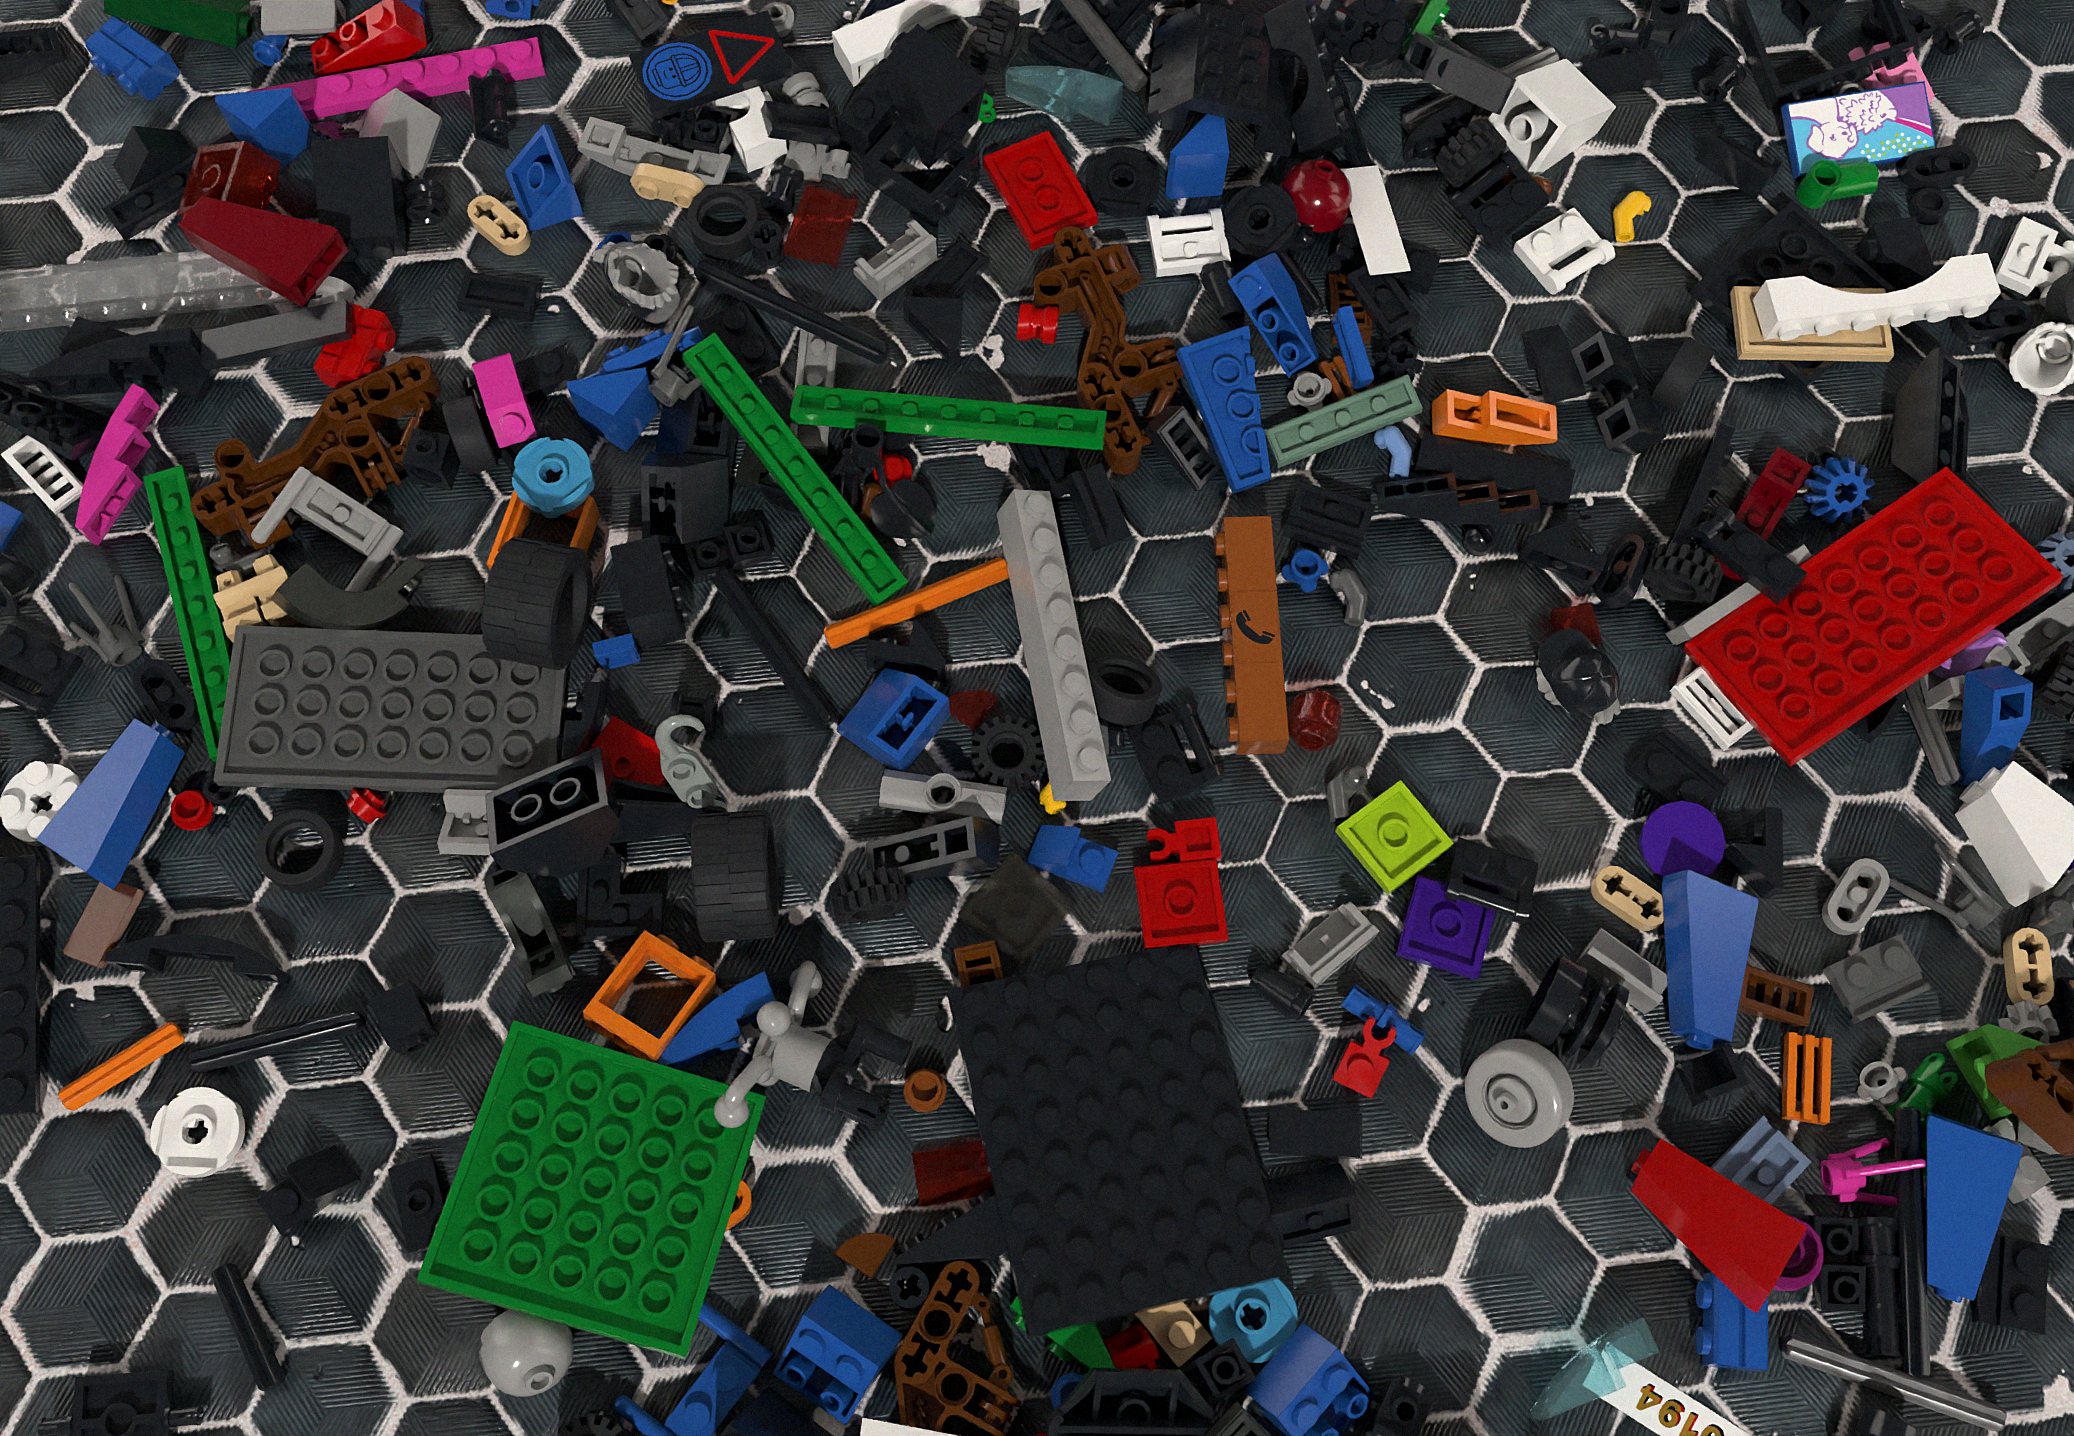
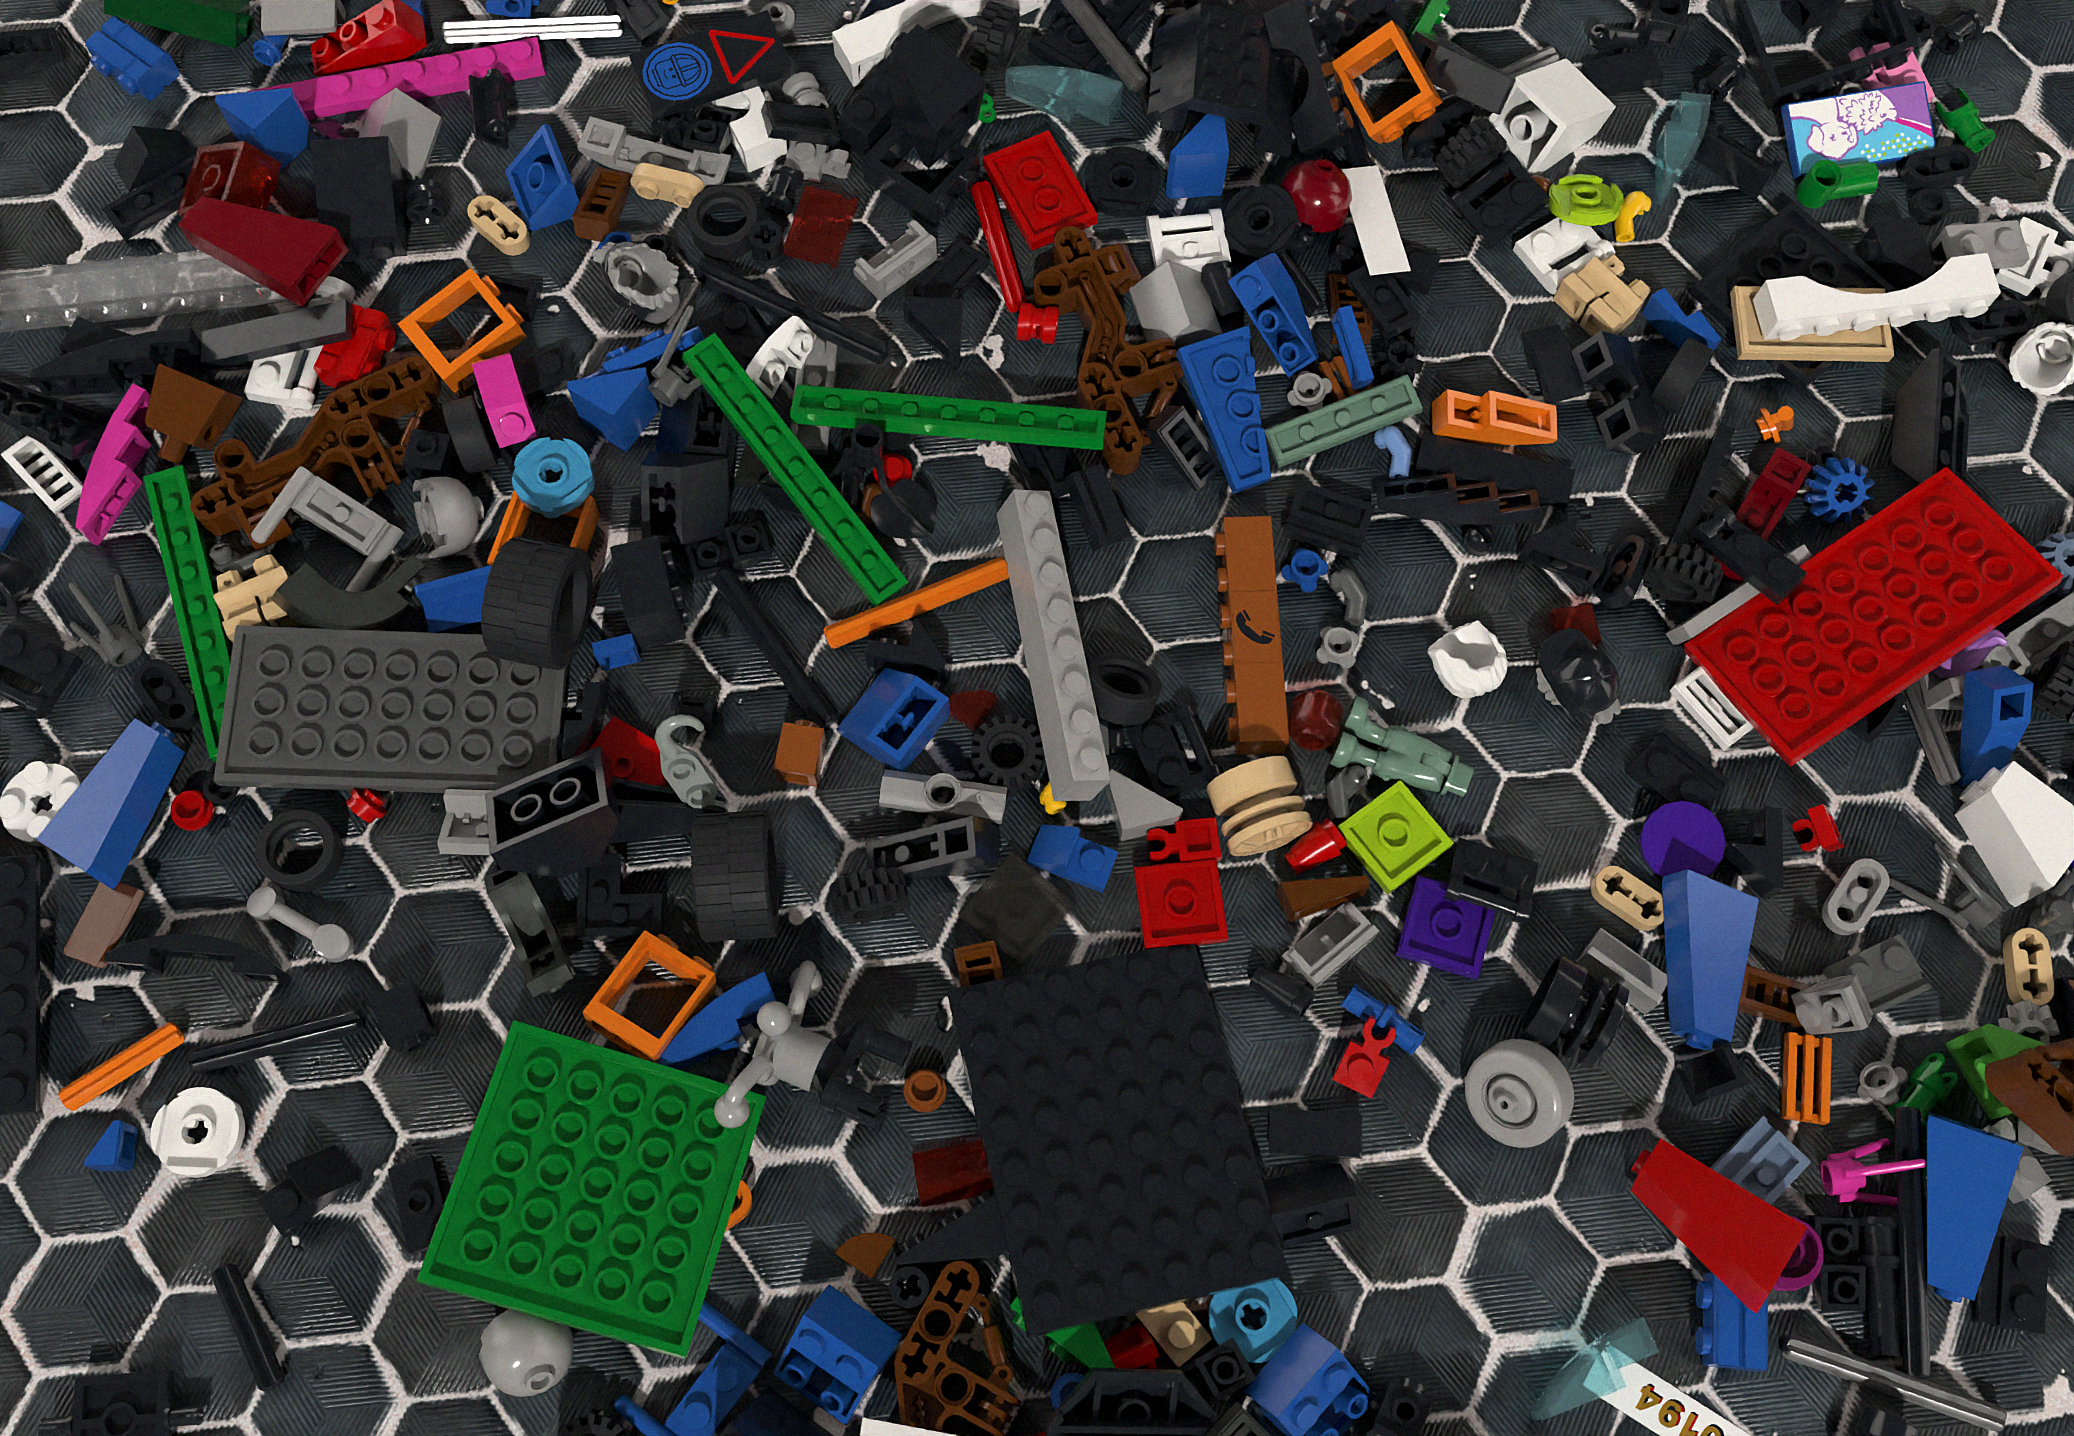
(115, 1148): none -> blue slope
(188, 412): none -> reddish brown torso
(273, 378): none -> white plate
(328, 940): none -> light grey bar
(442, 304): none -> orange window
(446, 514): none -> light grey cylinder
(454, 601): none -> blue panel
(523, 28): none -> axle
(595, 224): none -> reddish brown slope
(784, 348): none -> white slope
(800, 753): none -> dark orange brick
(998, 246): none -> red axle
(1138, 808): none -> light grey slope
(1174, 306): none -> light grey slope
(1259, 806): none -> tan wheel
(1312, 896): none -> reddish brown slope
(1315, 847): none -> red cone
(1343, 637): none -> light grey plate
(1367, 54): none -> orange window
(1405, 757): none -> sand green piece
(1469, 660): none -> white hair
(1585, 200): none -> lime tile
(1601, 296): none -> tan hips
(1674, 325): none -> blue slope
(1679, 142): none -> clear light blue slope
(1770, 425): none -> orange plate
(1823, 828): none -> red tile
(1833, 1006): none -> light grey slope
(1966, 123): none -> green piece
(1998, 238): none -> light grey bracket

